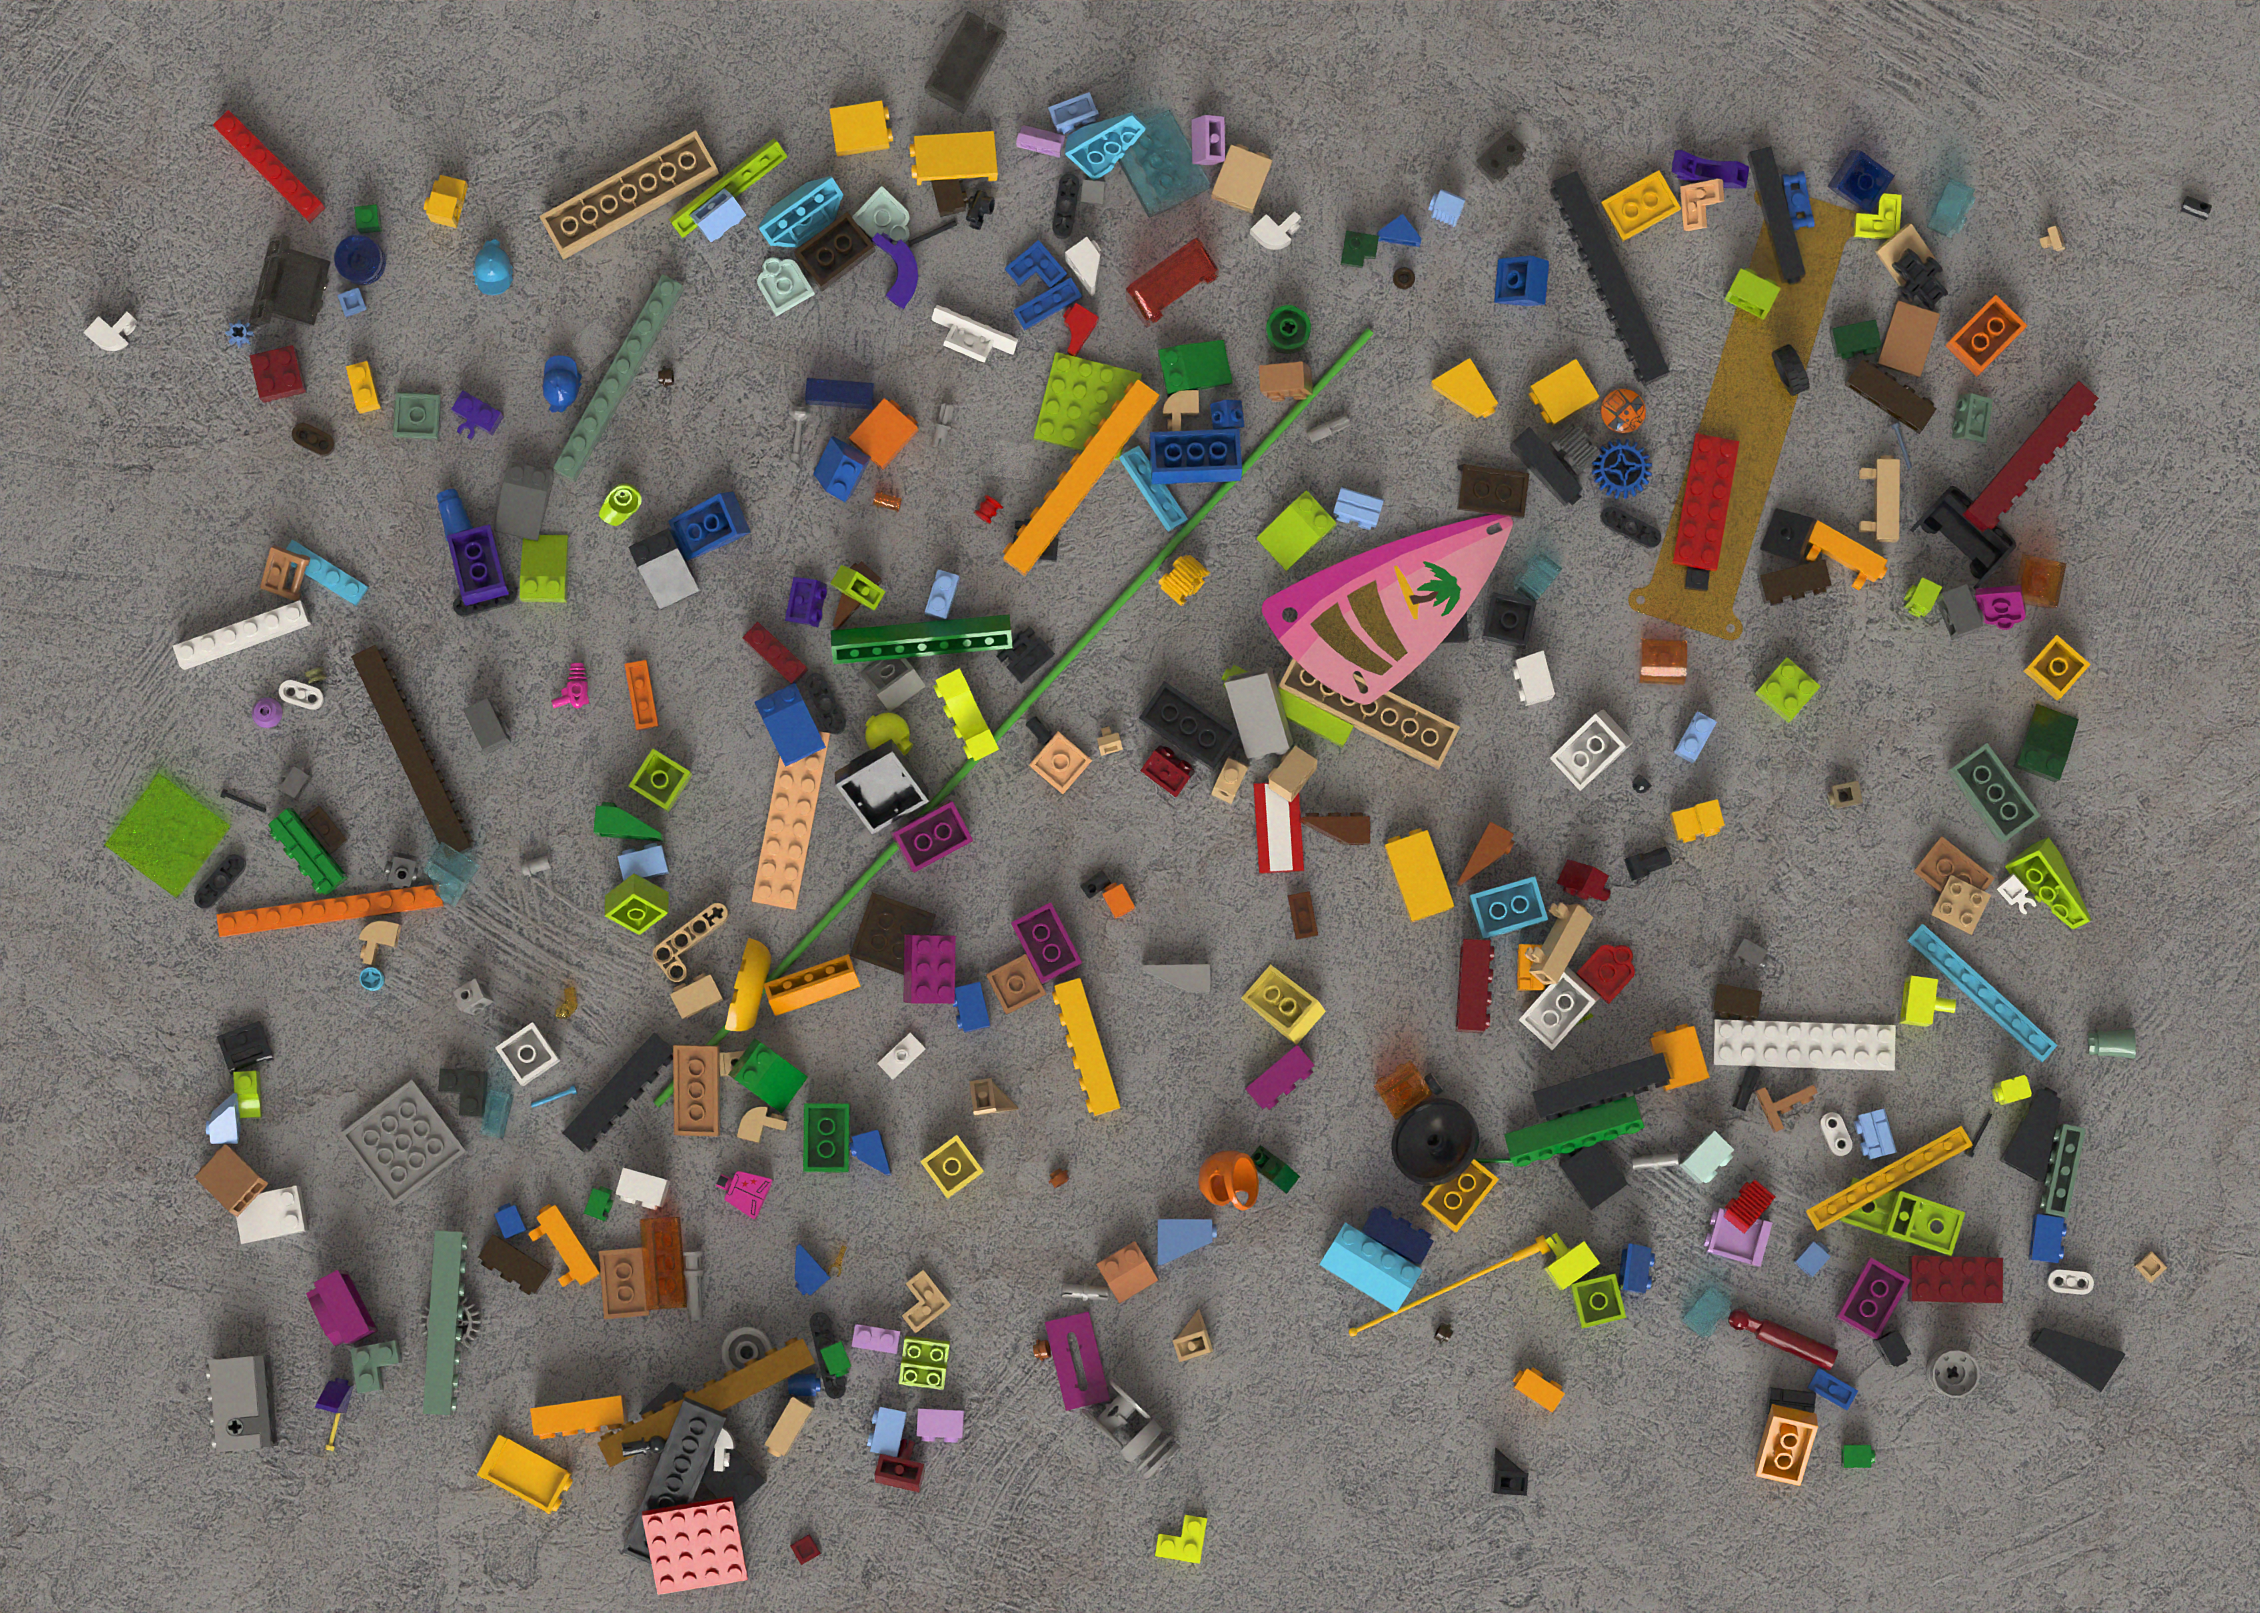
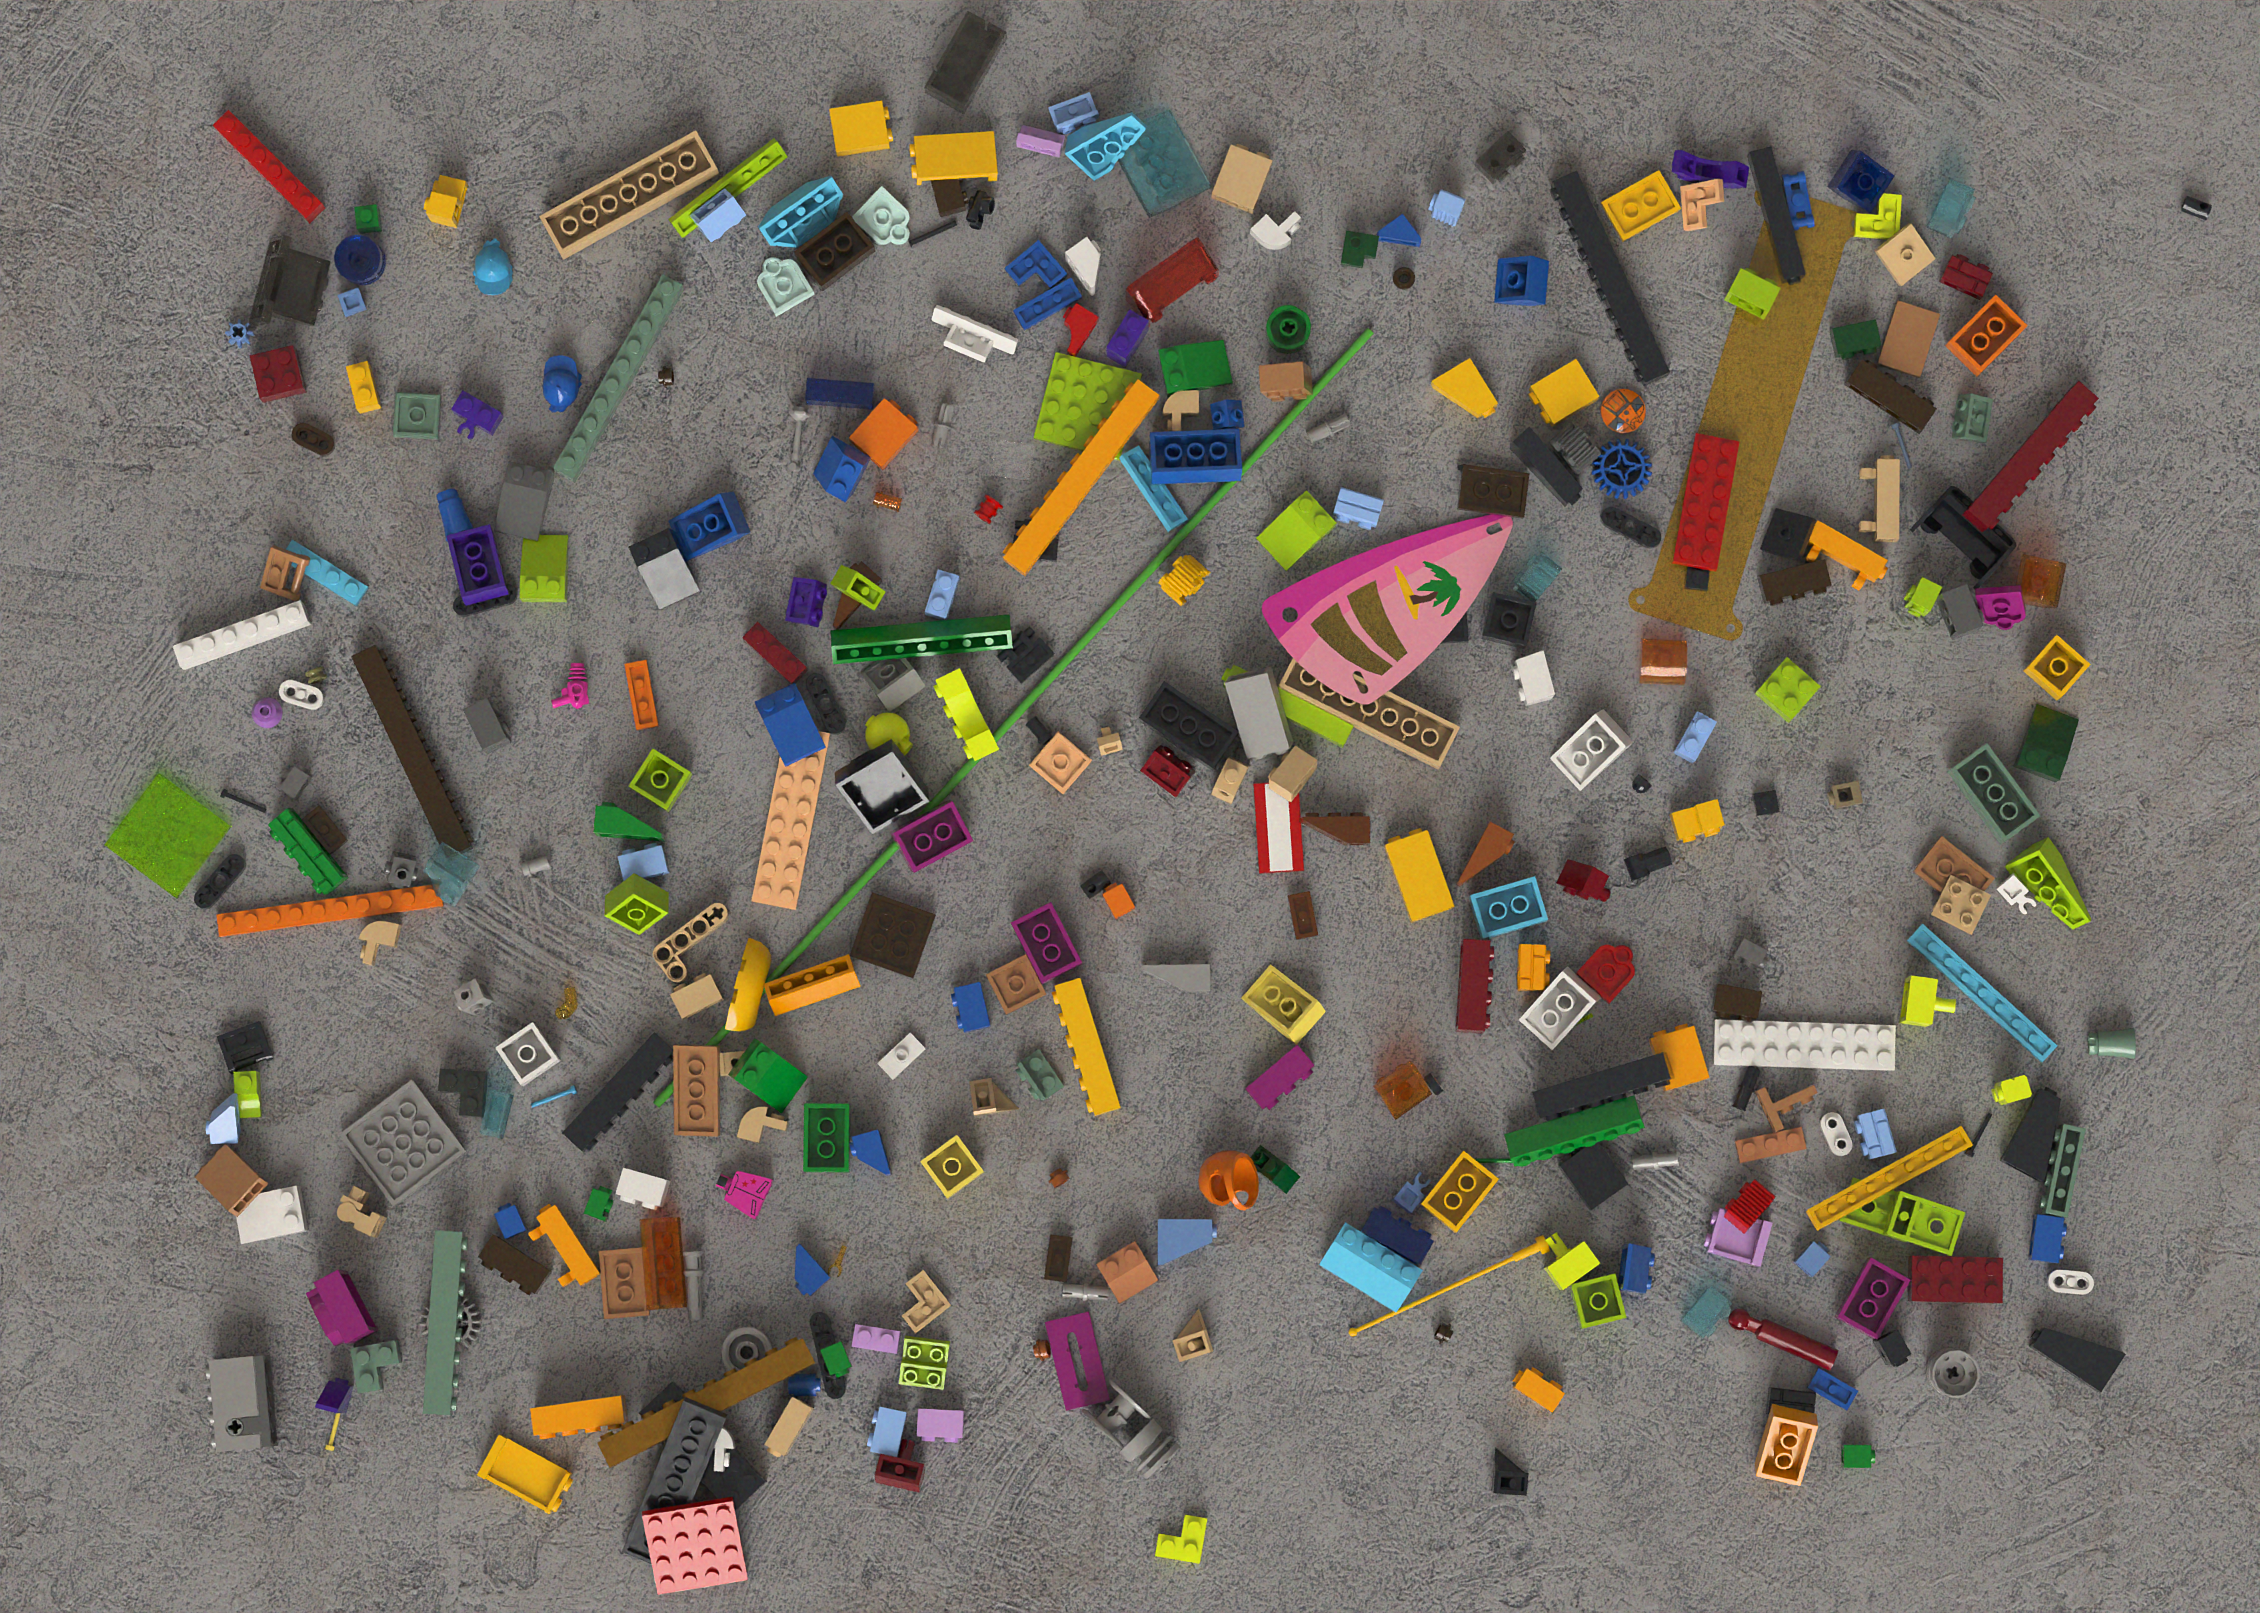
(111, 338): white brick -> none
(352, 1212): none -> tan hips
(369, 976): medium azure wheel -> none
(620, 506): lime cap -> none
(655, 1444): black pin -> none
(805, 1549): dark red tile -> none
(907, 269): dark purple arch -> none
(929, 969): magenta brick -> none
(1039, 1075): none -> sand green bracket
(1058, 1258): none -> dark brown plate
(1069, 222): black beam -> none
(1092, 192): light grey tile -> none
(1127, 338): none -> dark purple brick
(1208, 140): lavender brick -> none
(1410, 1195): none -> medium blue plate
(1435, 1142): black dish -> none
(1560, 944): tan brick -> none
(1707, 1157): light aqua brick -> none
(1765, 803): none -> black plate
(1770, 1145): none -> nougat plate
(1790, 369): black tyre -> none
(1920, 279): black axle -> none
(1966, 276): none -> dark red brick
(2054, 239): tan tile -> none
(2150, 1267): tan tile -> none

